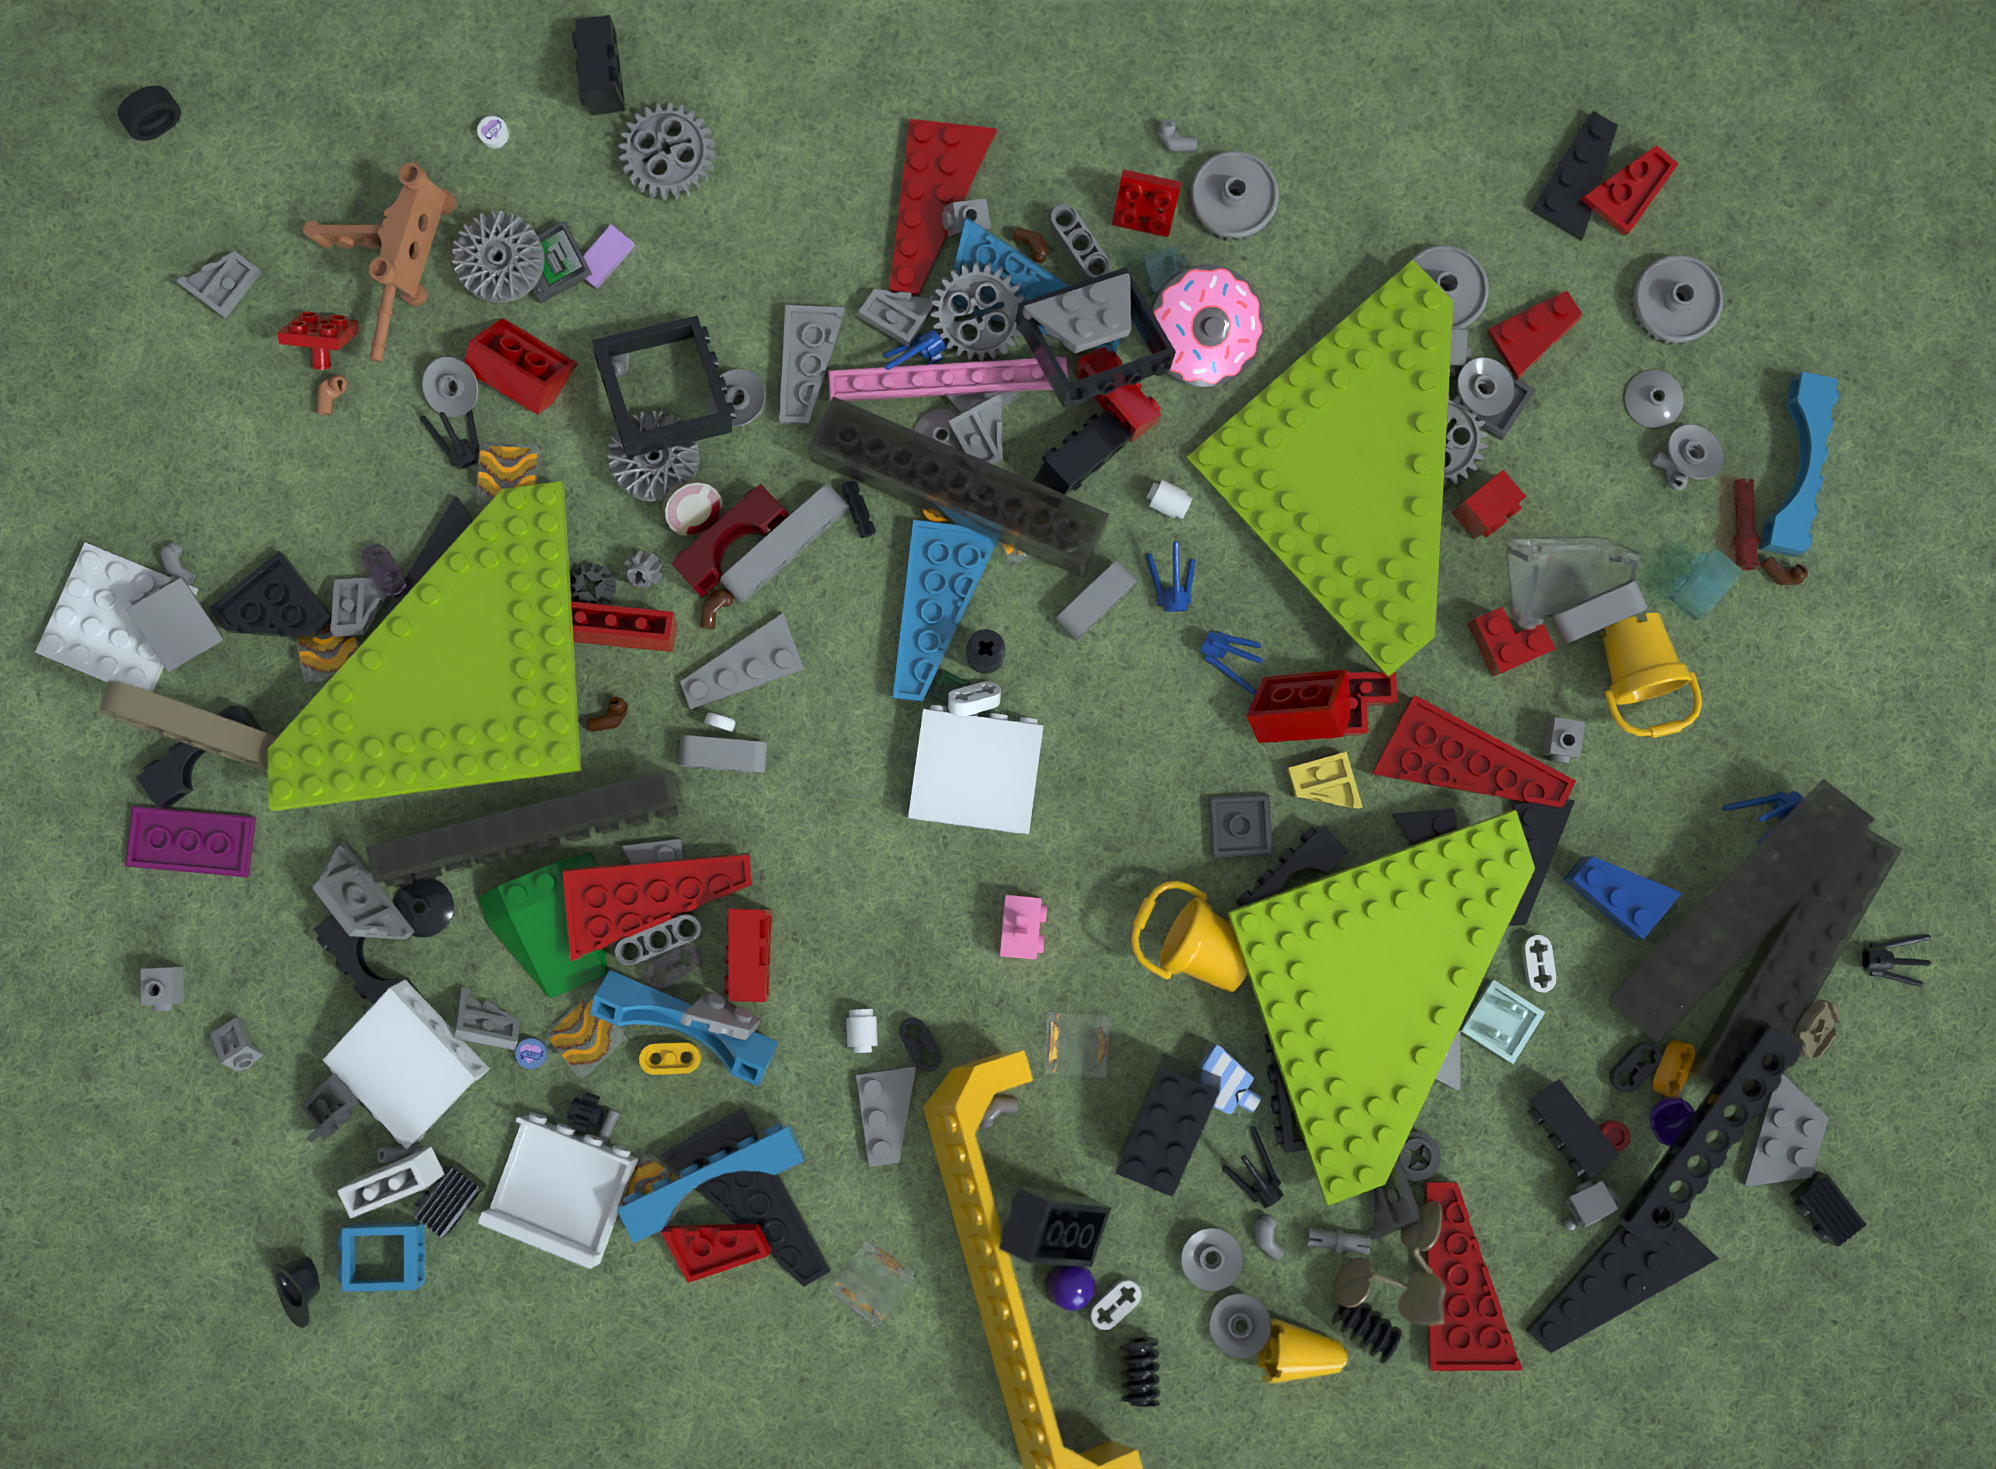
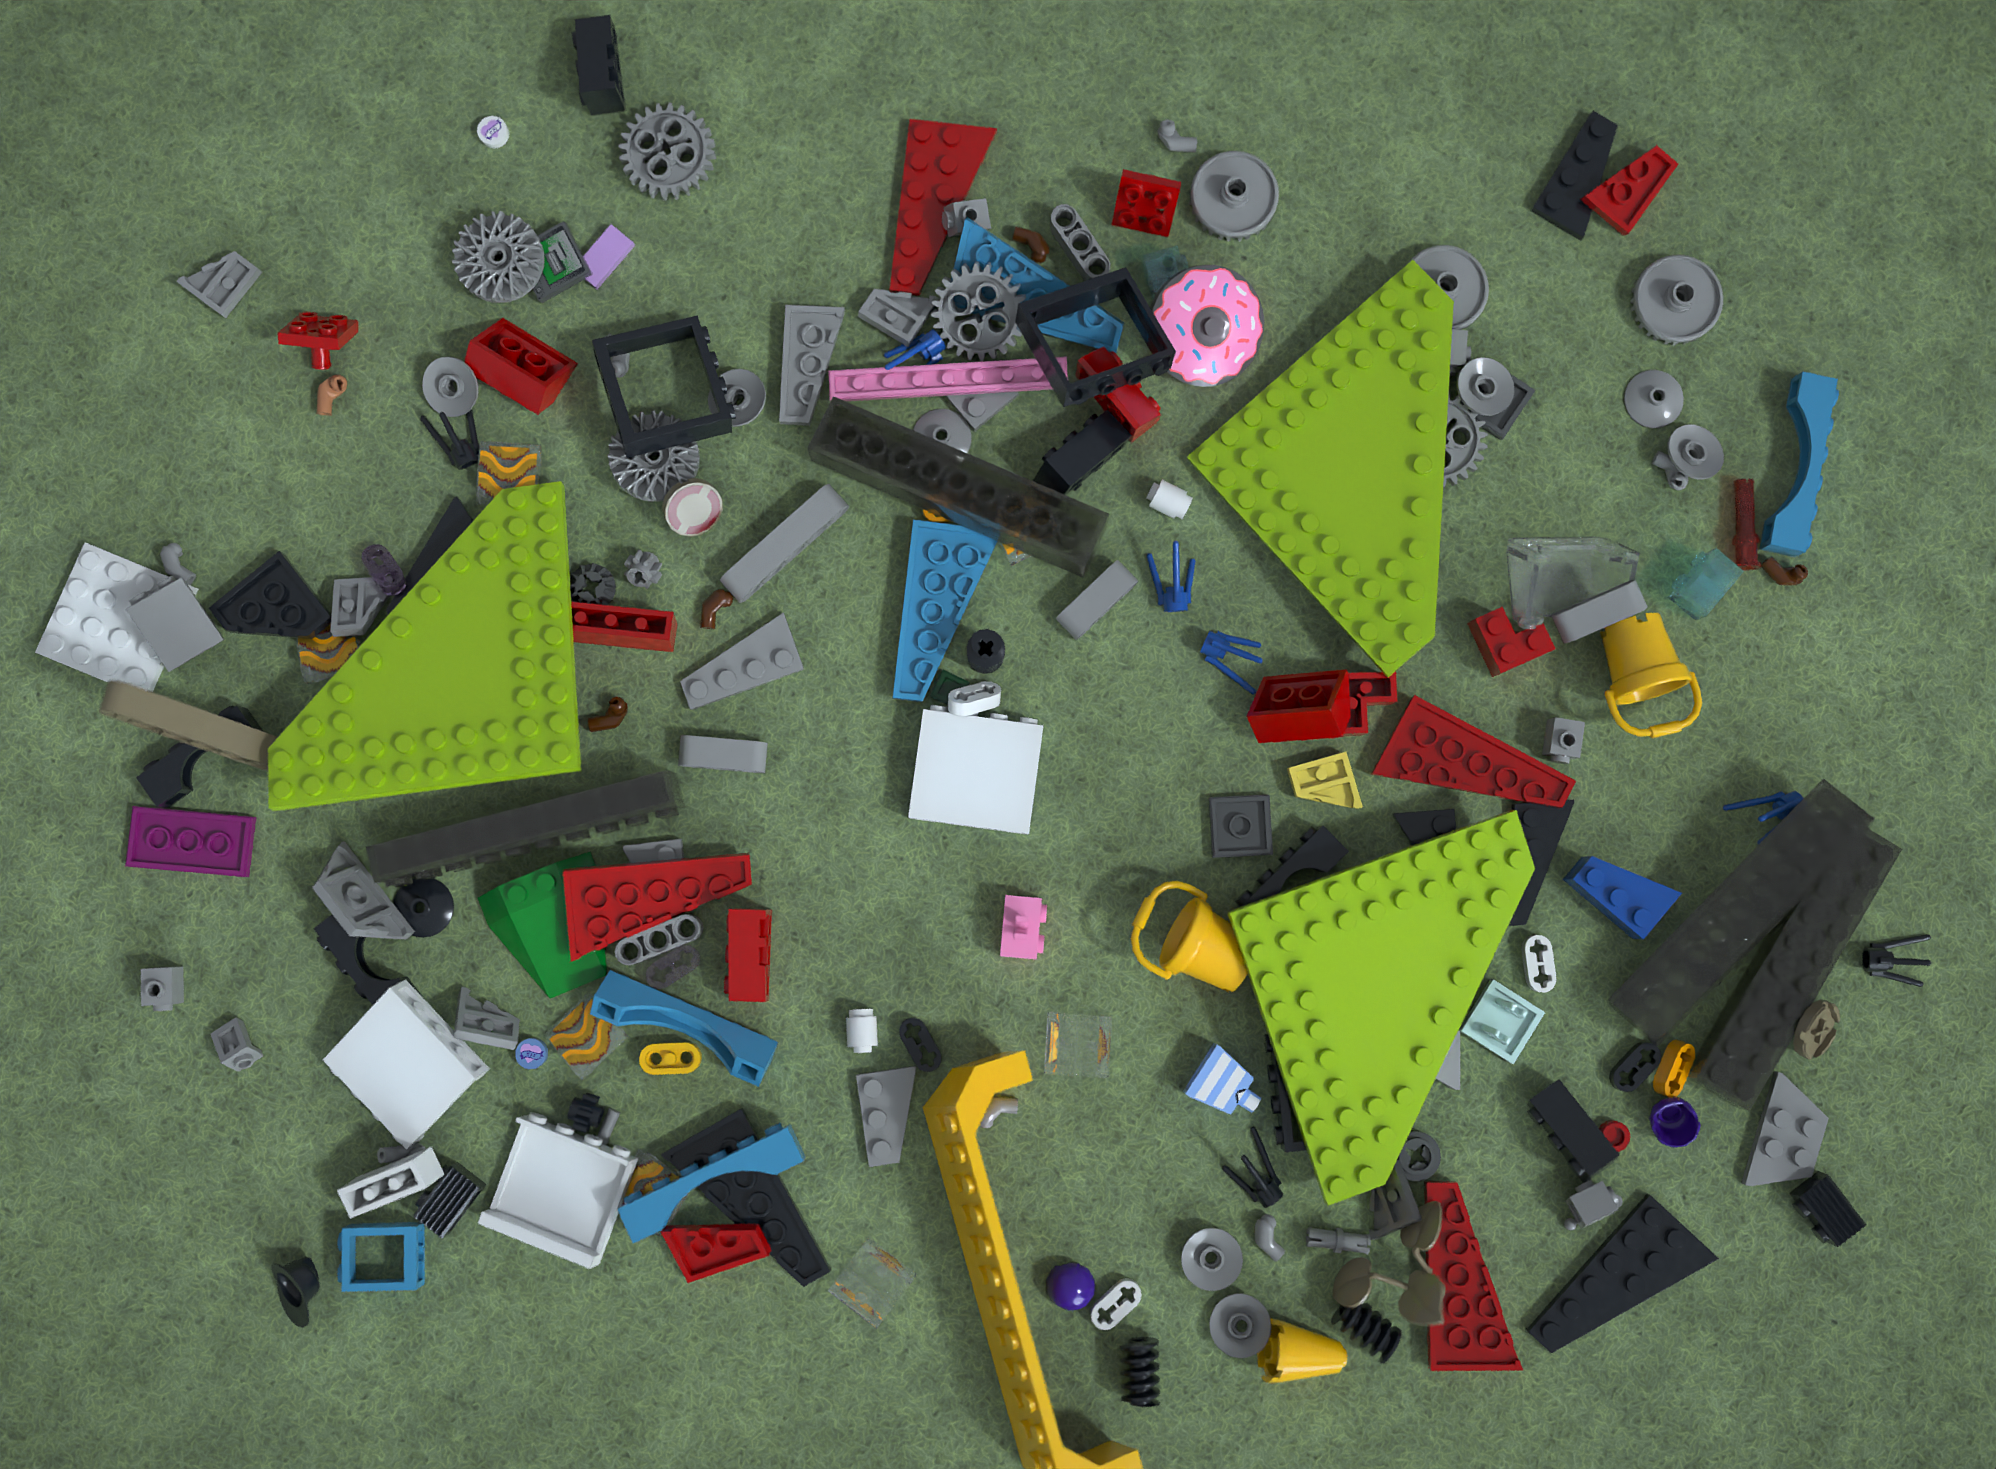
(149, 113): black tyre -> none
(329, 1107): dark grey bracket -> none
(403, 241): nougat piece -> none
(702, 561): dark red arch -> none
(719, 722): white tile -> none
(721, 1017): light grey wing -> none
(858, 509): black axle -> none
(981, 429): light grey wing -> none
(1054, 1228): black brick -> none
(1087, 314): light grey wing -> none
(1168, 1125): black brick -> none
(1486, 508): red brick -> none
(1530, 333): red wing -> none
(1709, 1117): black brick -> none

